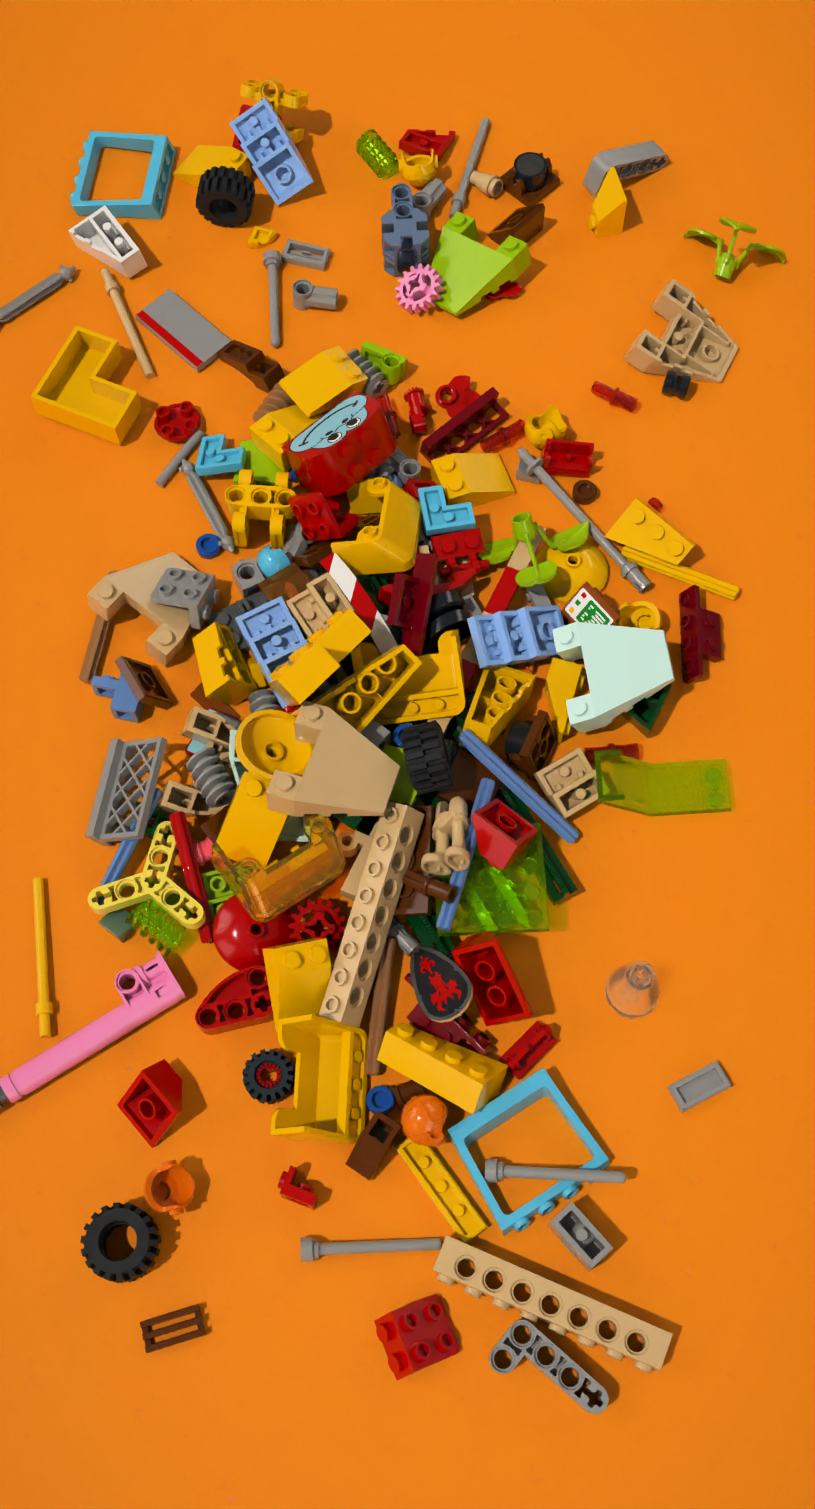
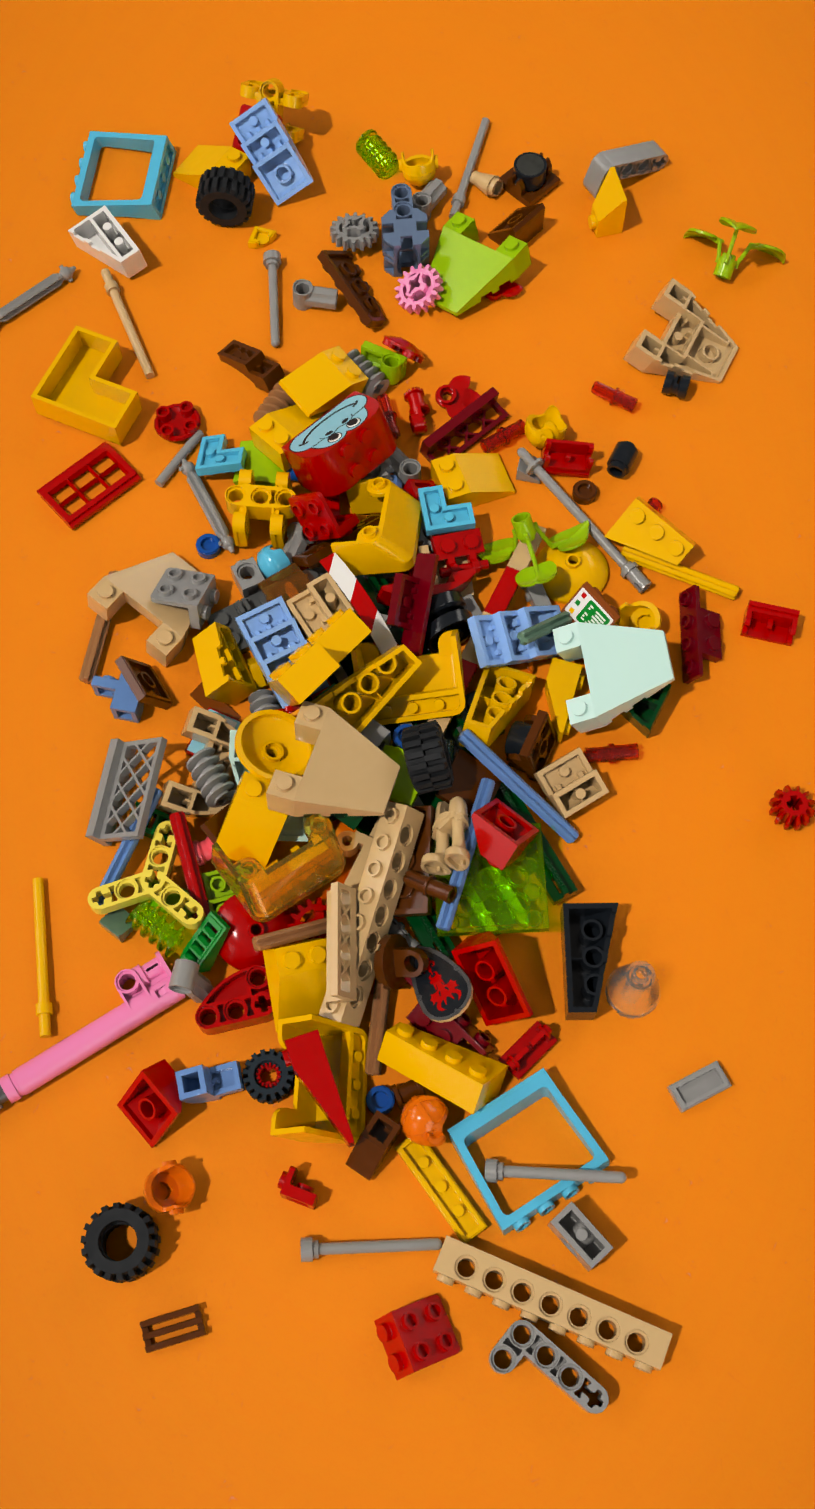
(100, 501): none -> red piece
(183, 330): light grey tile -> none
(189, 981): none -> light grey piece
(194, 948): none -> green slope
(207, 1084): none -> medium blue brick
(289, 935): none -> medium nougat axle
(304, 257): light grey tile -> none
(313, 1070): none -> red wedge
(341, 944): none -> tan fence
(347, 279): none -> reddish brown wing
(354, 231): none -> light grey gear
(394, 959): none -> reddish brown tile
(404, 347): none -> red dish
(421, 142): red wing -> none
(544, 628): none -> sand green axle
(585, 948): none -> black wedge
(622, 459): none -> black brick
(661, 787): clear neon green windscreen -> none
(770, 623): none -> red hinge
(796, 799): none -> red gear

